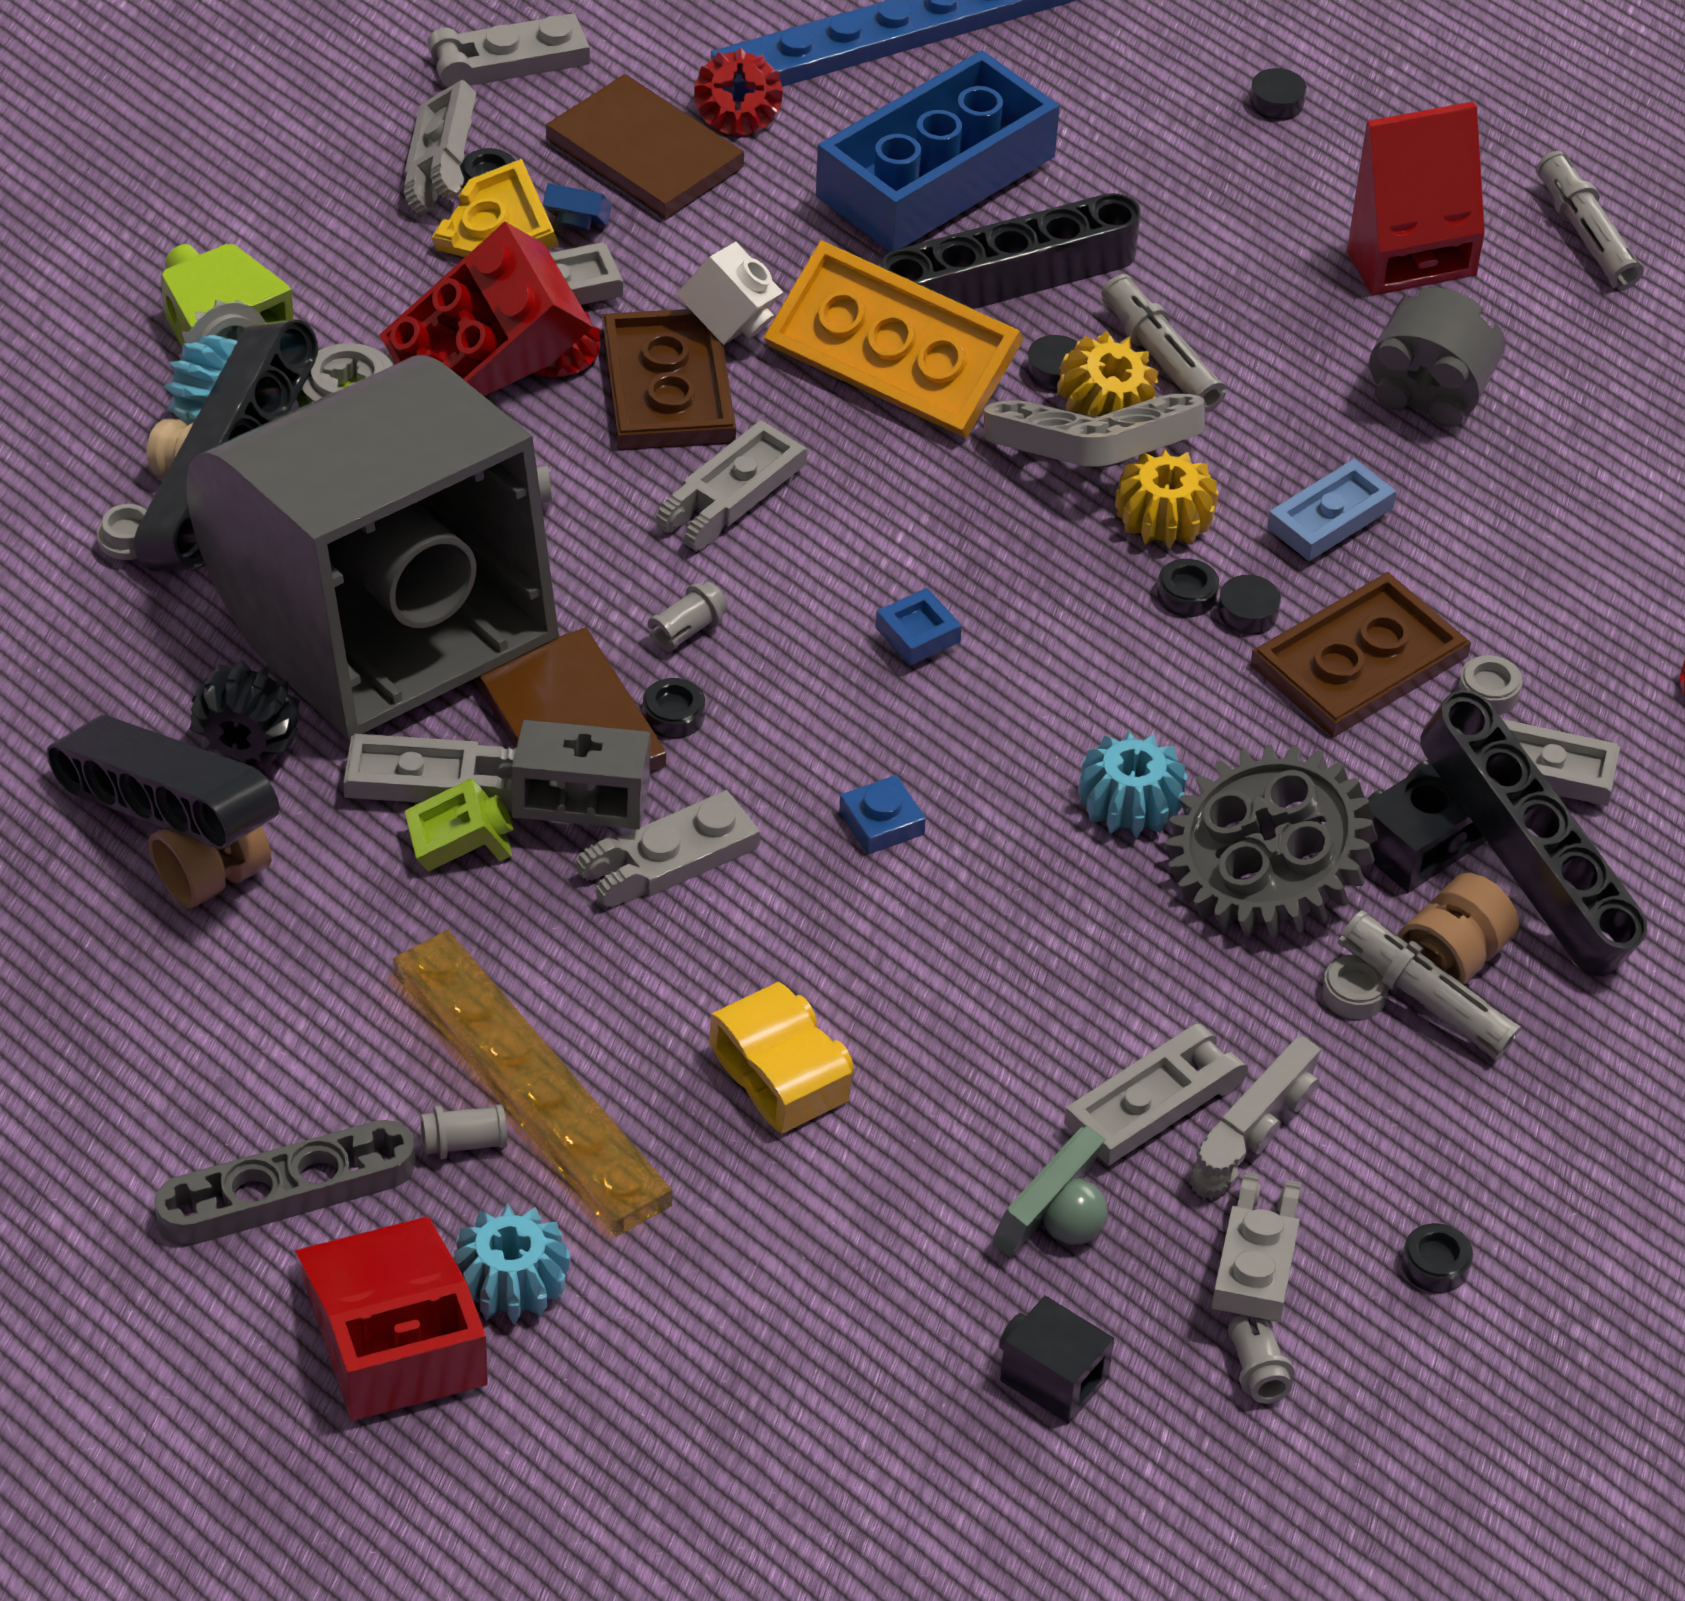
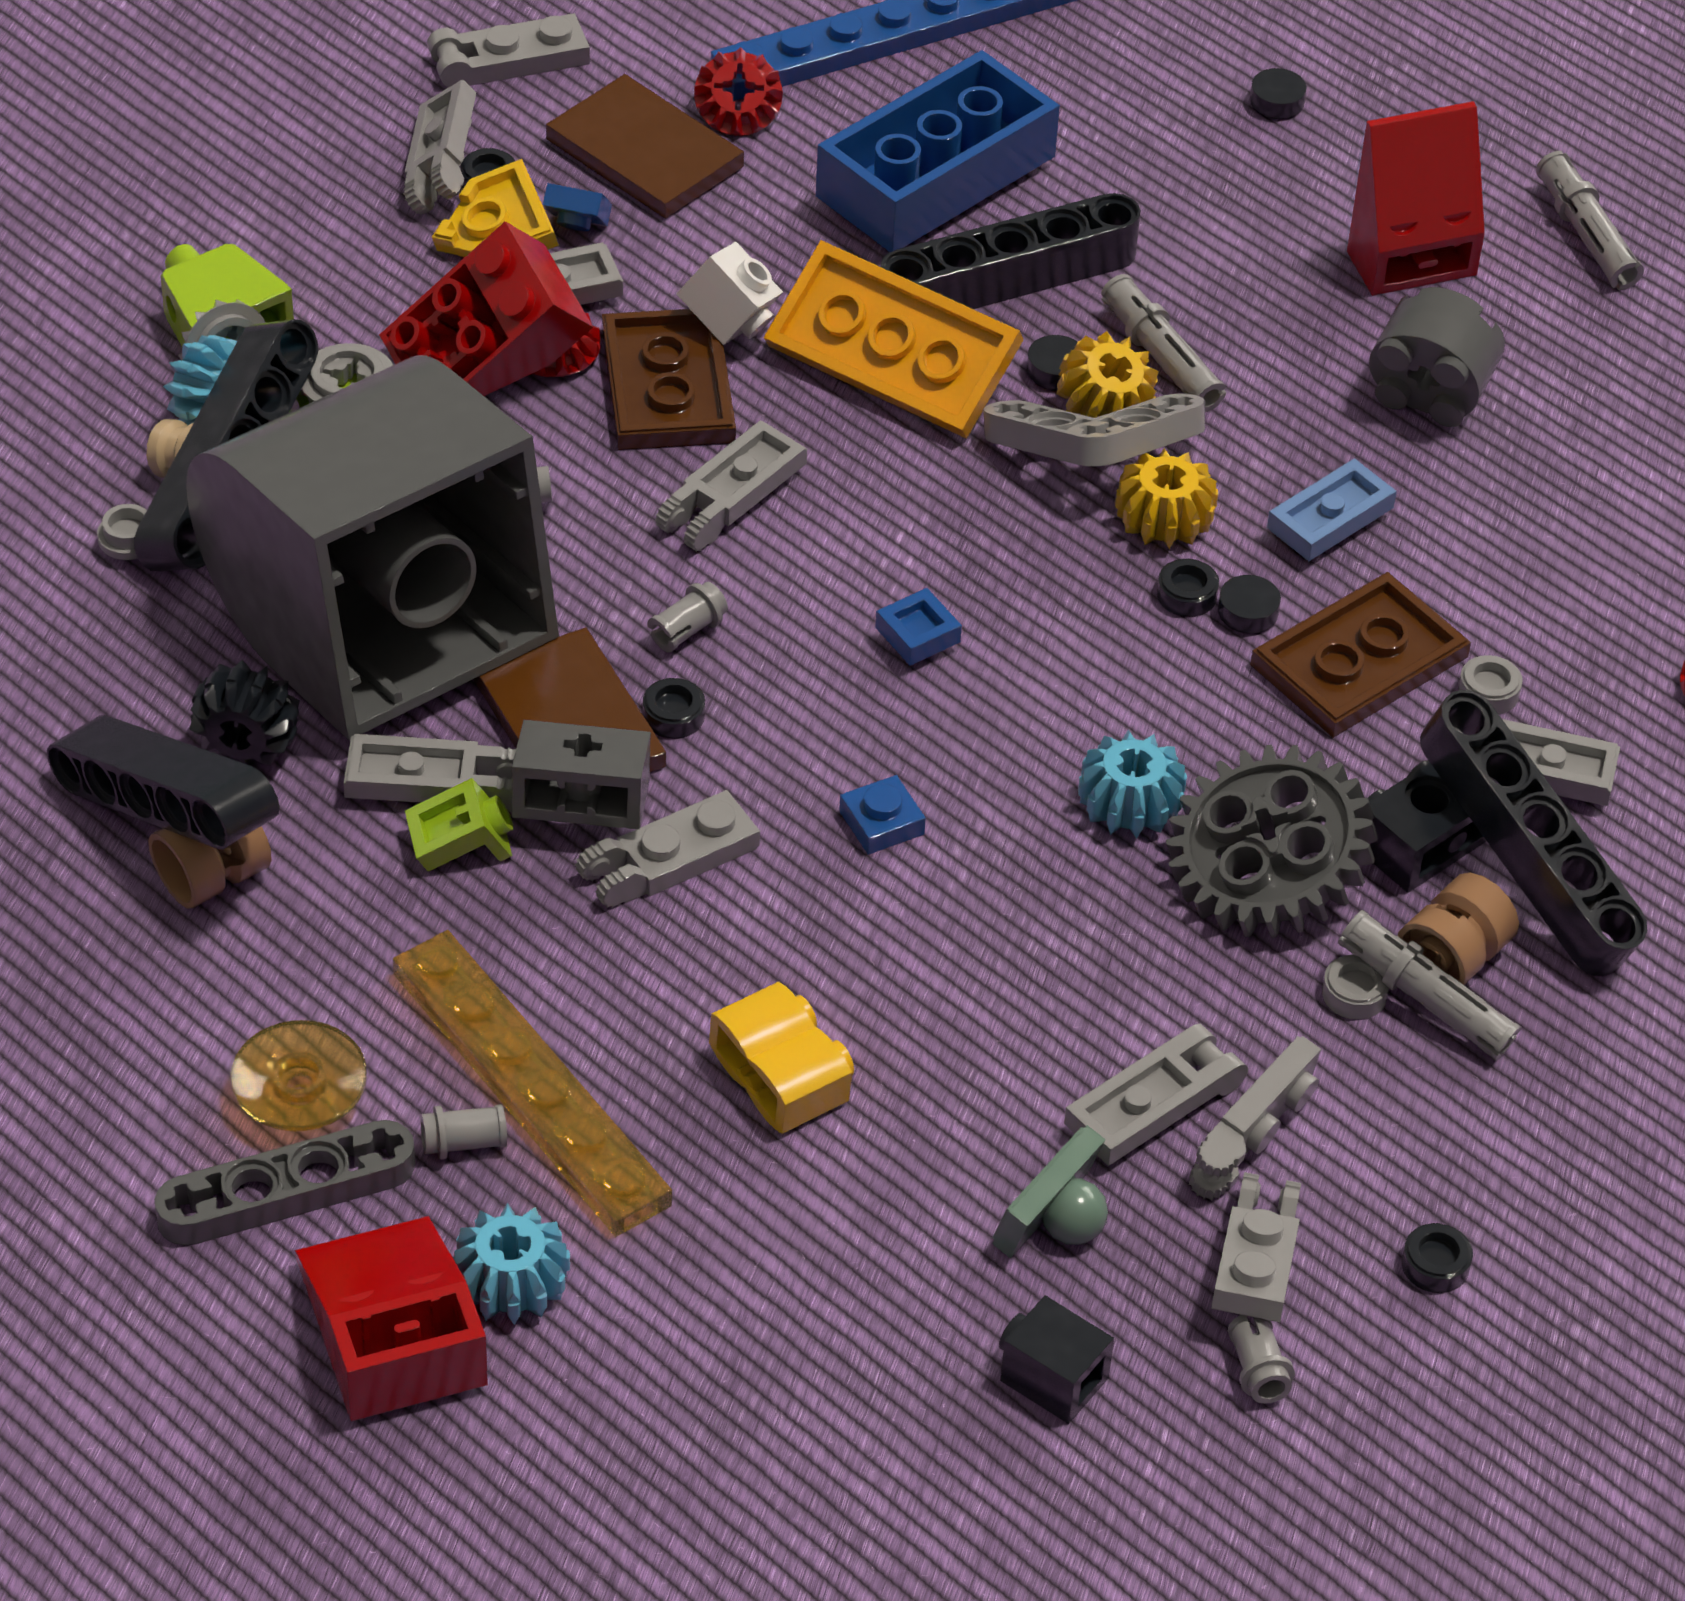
(294, 1057): none -> clear yellow dish

